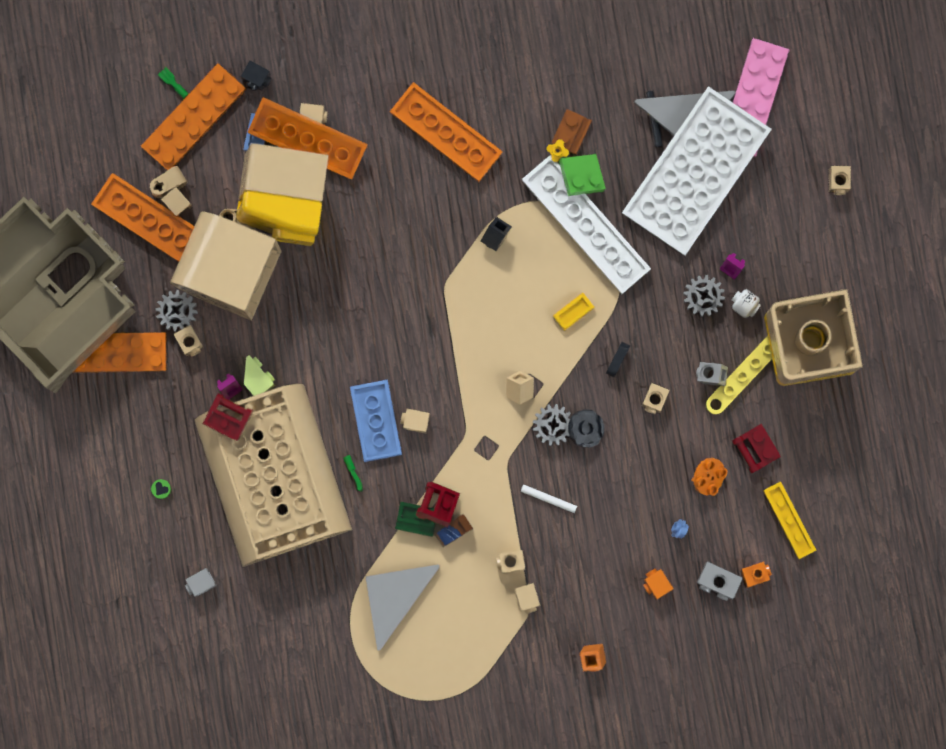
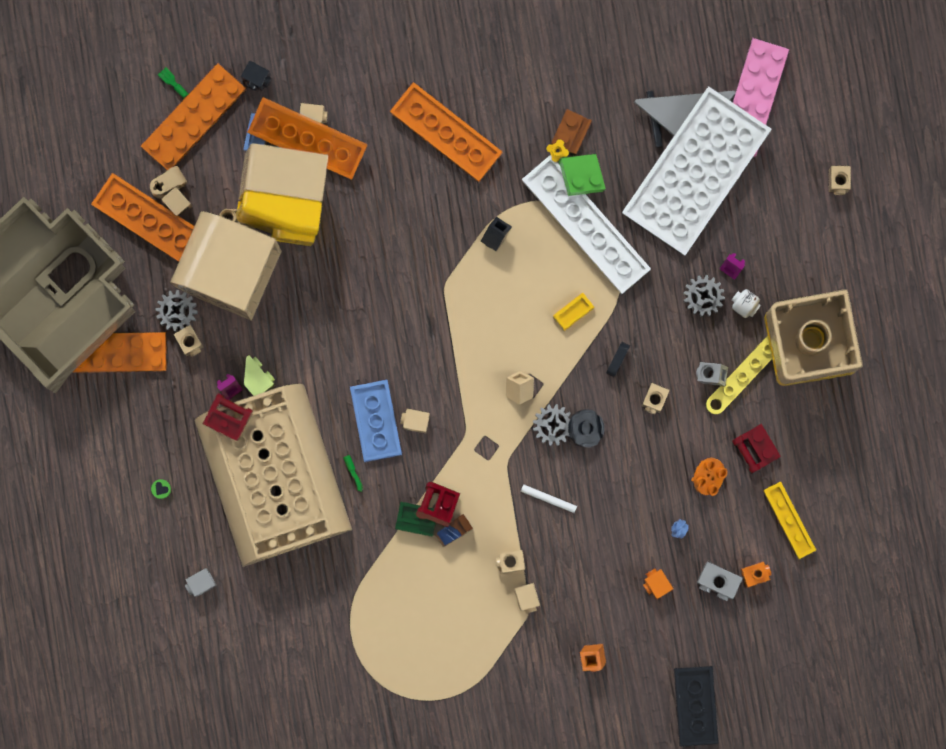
(393, 596): light grey tile -> none
(696, 706): none -> black tile

